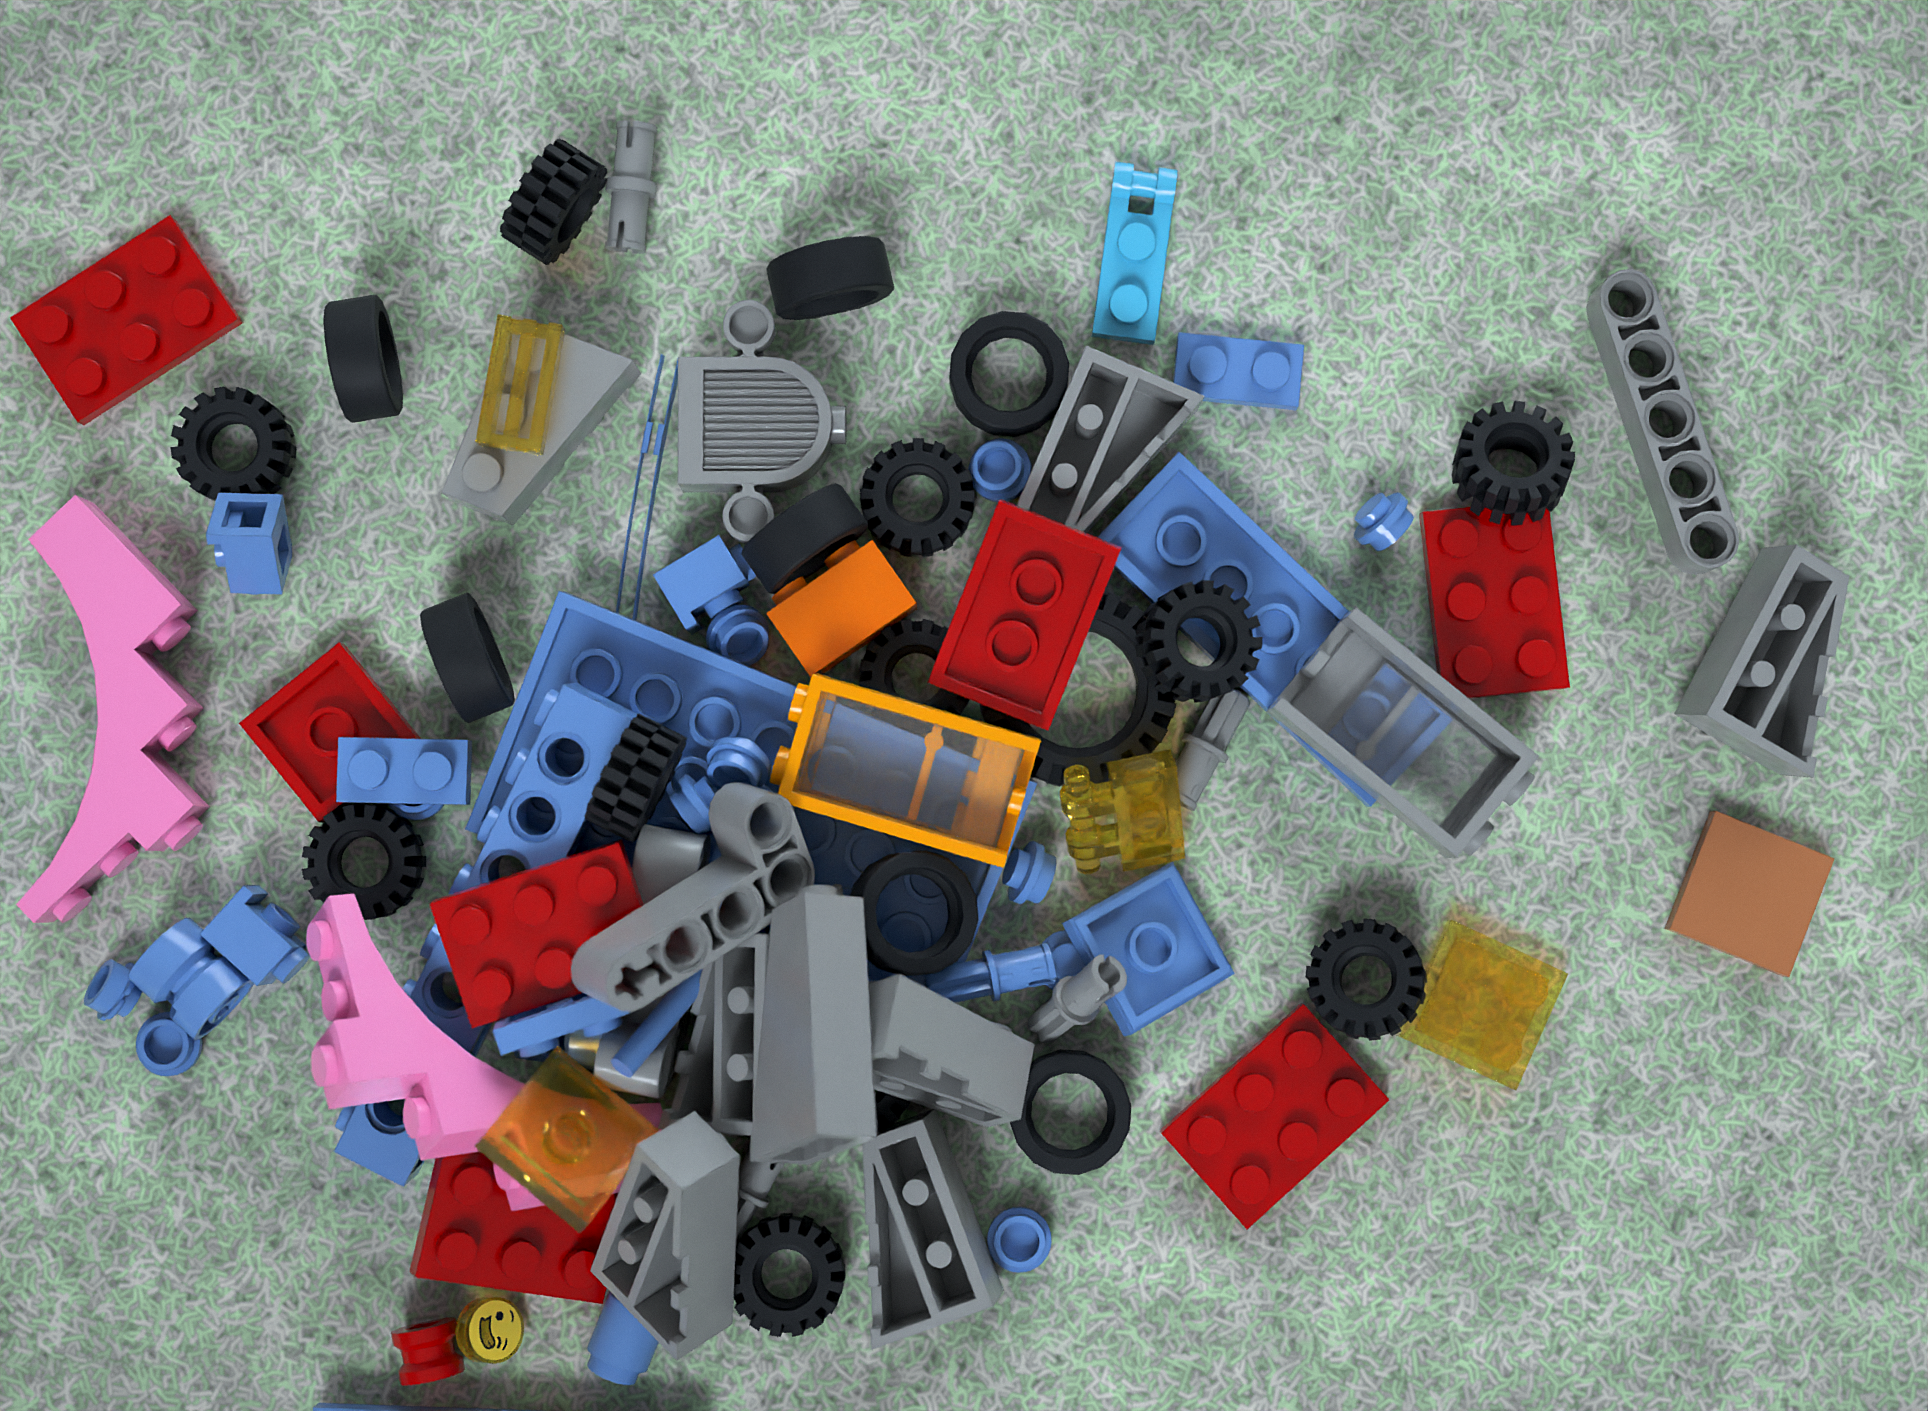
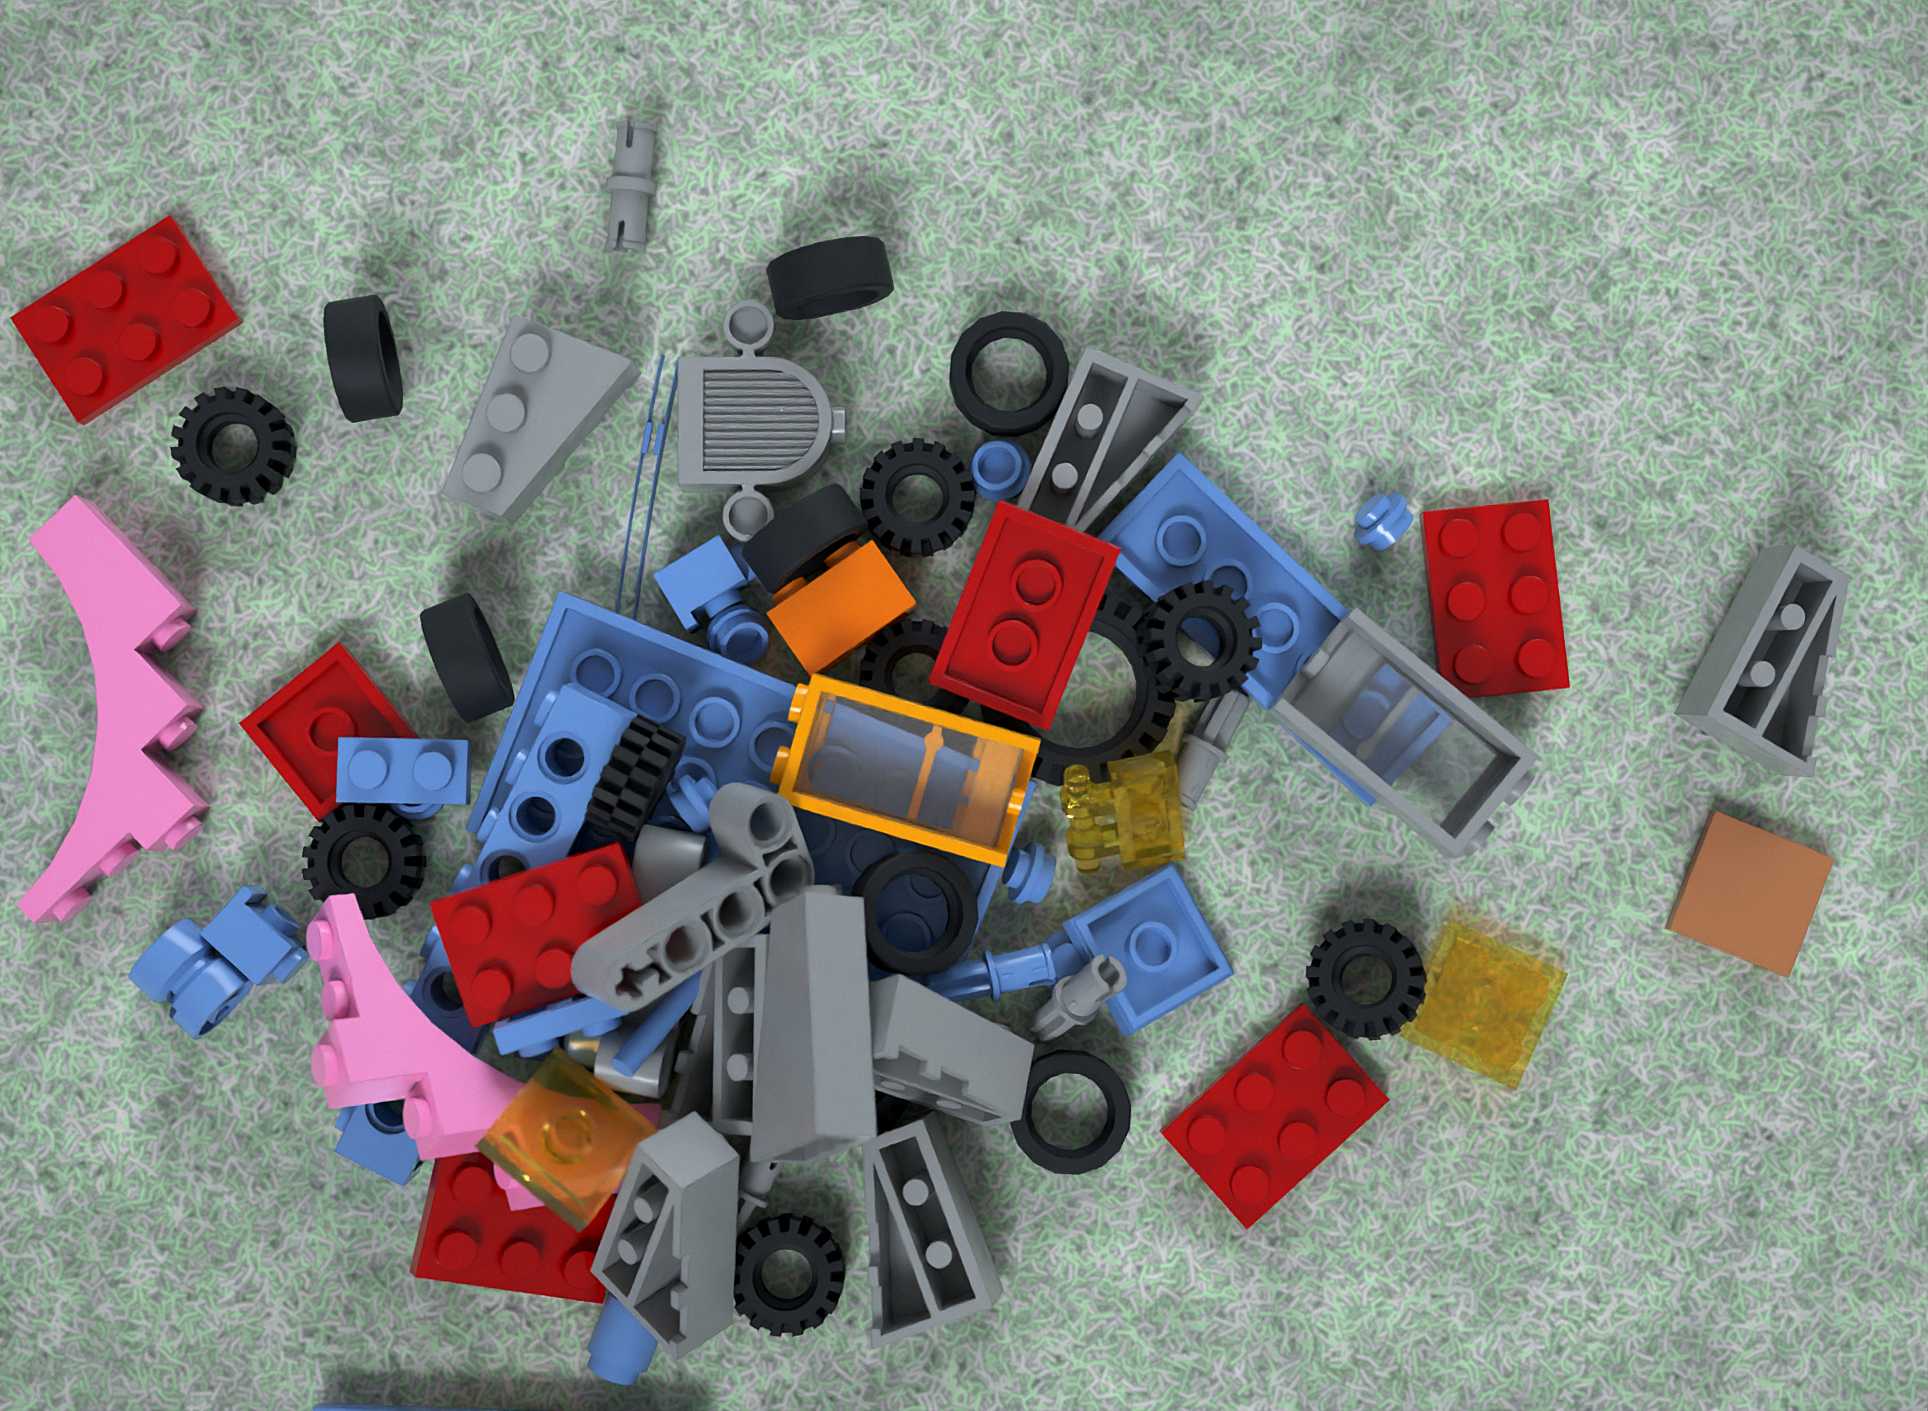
(112, 991): medium blue plate -> none
(166, 1047): medium blue plate -> none
(251, 541): medium blue brick -> none
(427, 1351): red wheel -> none
(489, 1330): tile -> none
(528, 331): clear yellow tile -> none
(553, 201): black tyre -> none
(737, 761): medium blue plate -> none
(1019, 1239): medium blue plate -> none
(1134, 256): medium azure plate -> none
(1240, 370): medium blue plate -> none
(1516, 432): black tyre -> none
(1670, 393): light grey beam -> none

